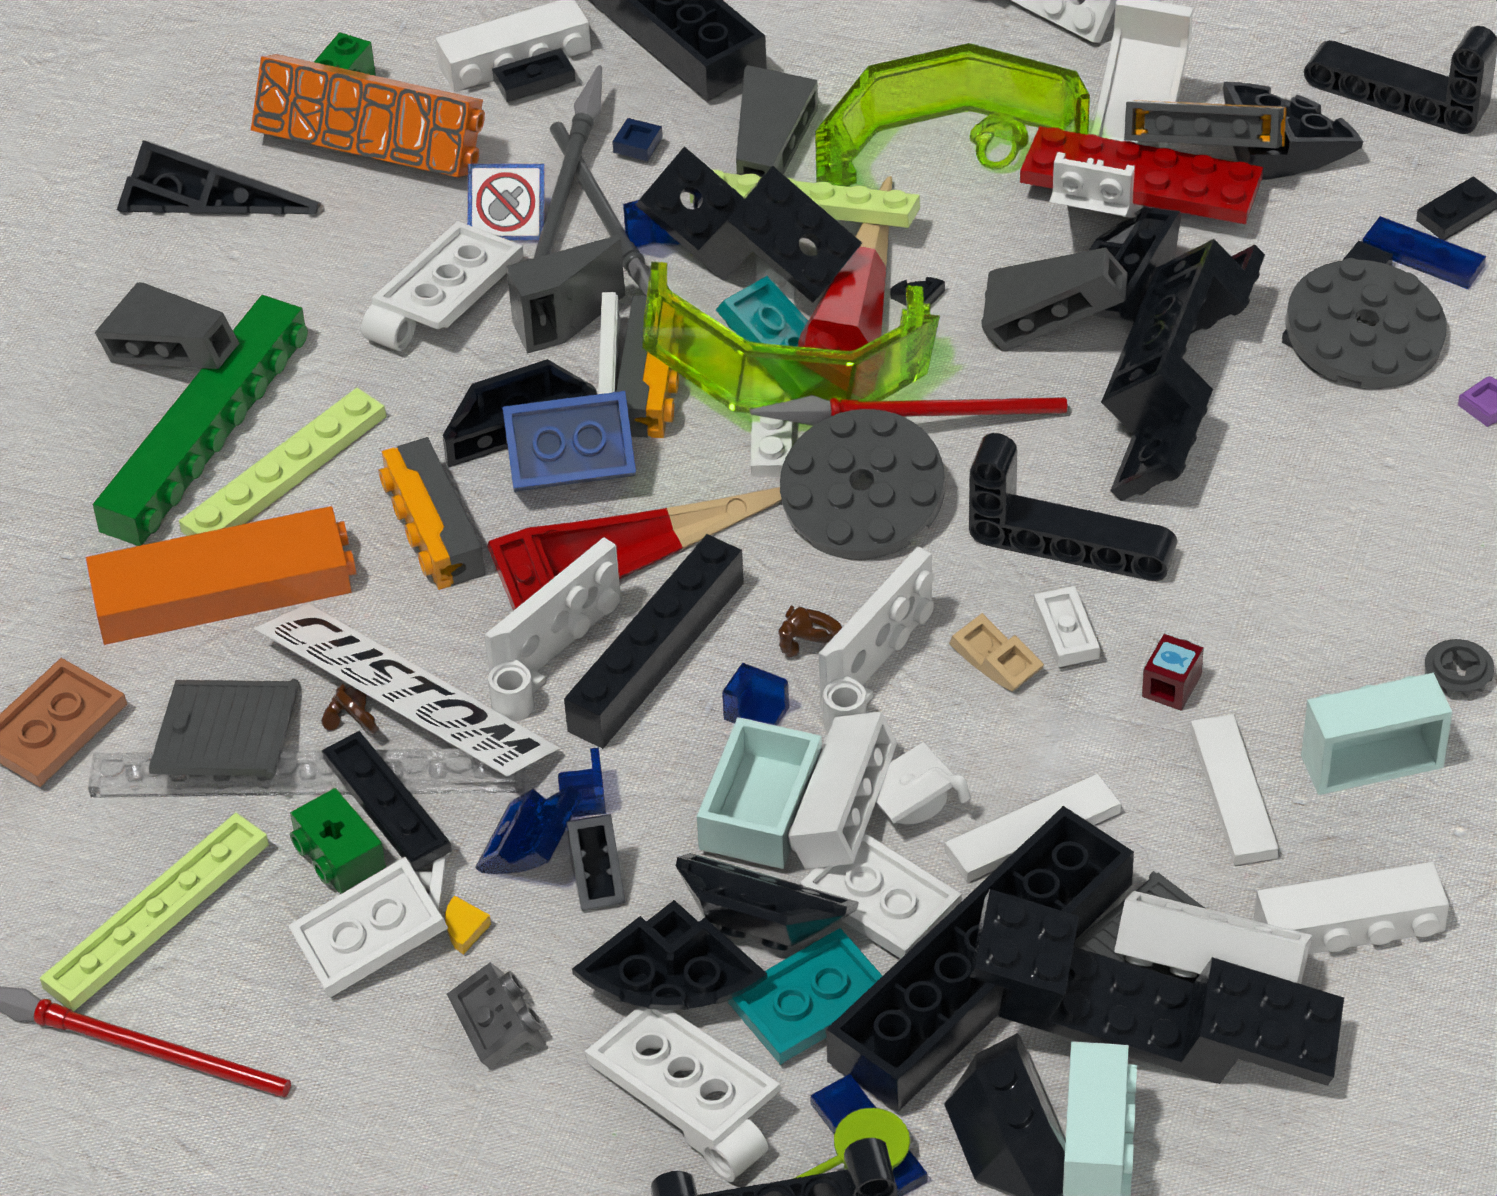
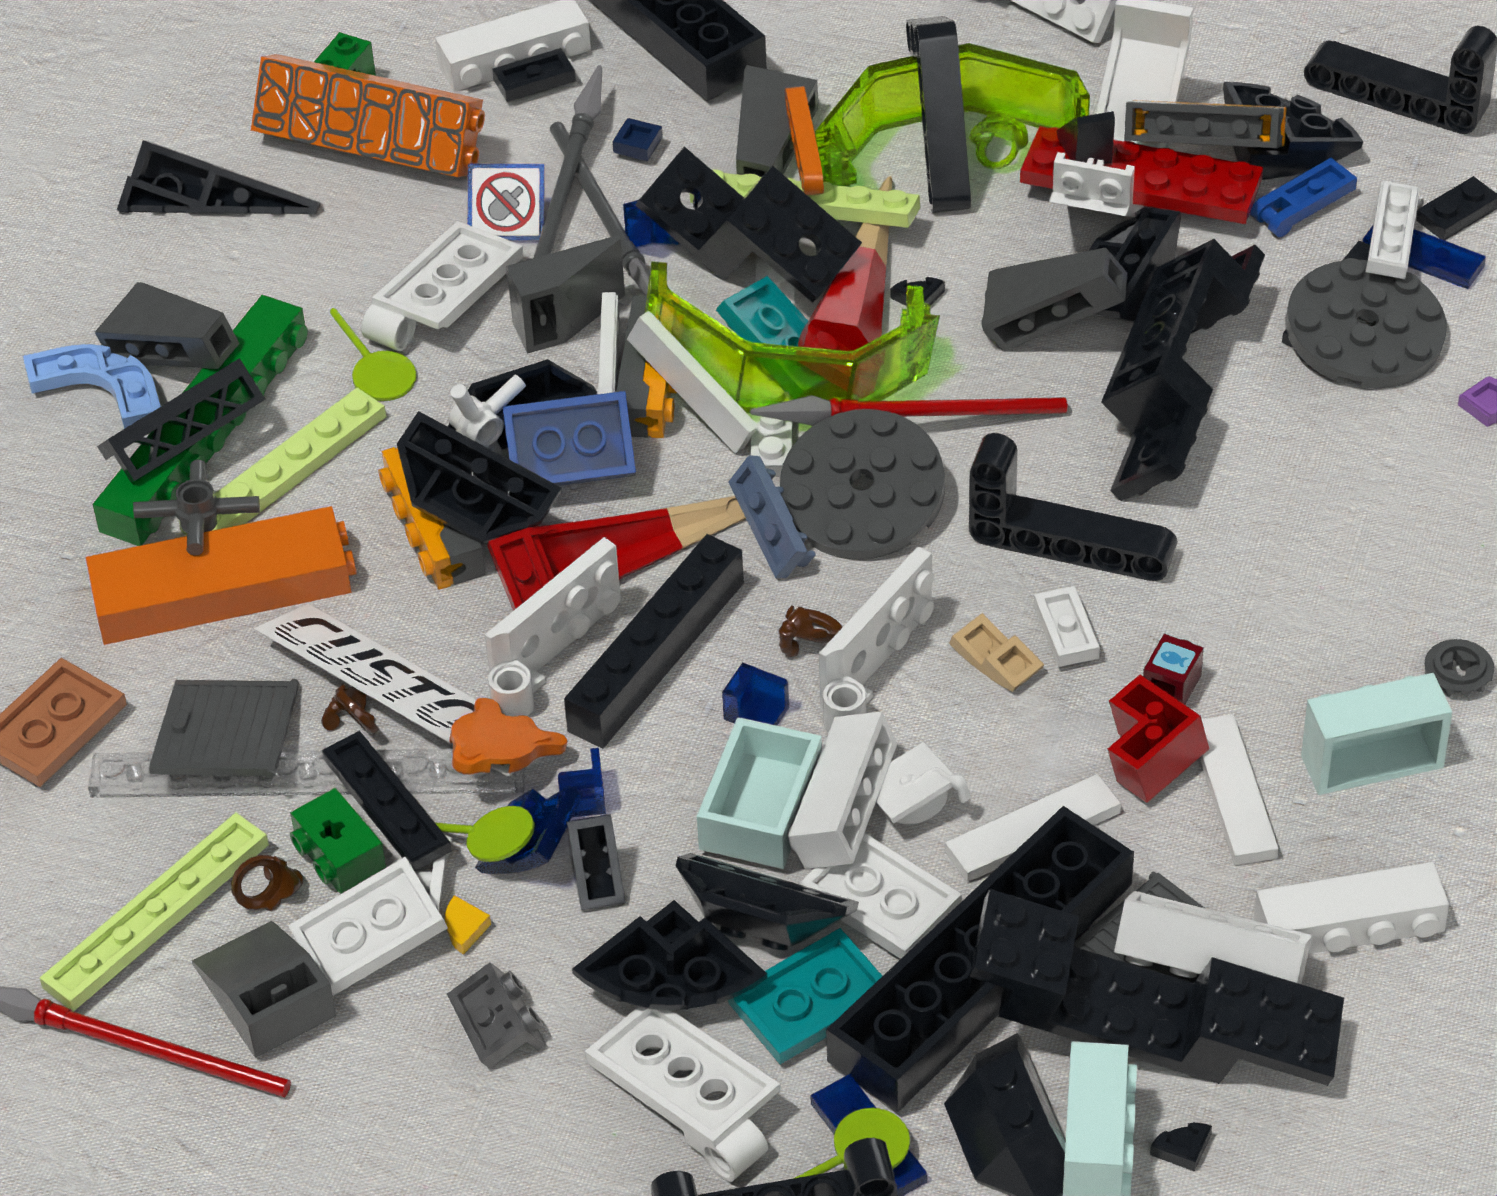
(96, 365): none -> light blue plate
(168, 413): none -> black fence
(196, 507): none -> dark grey bar
(267, 987): none -> dark grey slope
(282, 884): none -> reddish brown piece
(380, 373): none -> lime piece
(470, 483): none -> black wedge
(479, 419): none -> white bar
(495, 738): none -> orange tile
(496, 834): none -> lime piece
(692, 382): none -> white tile
(769, 517): none -> sand blue plate
(804, 141): none -> orange beam
(939, 76): none -> black beam
(1089, 137): none -> black slope
(1156, 738): none -> red brick
(1182, 1145): none -> black tile
(1303, 196): none -> blue plate
(1393, 230): none -> white tile

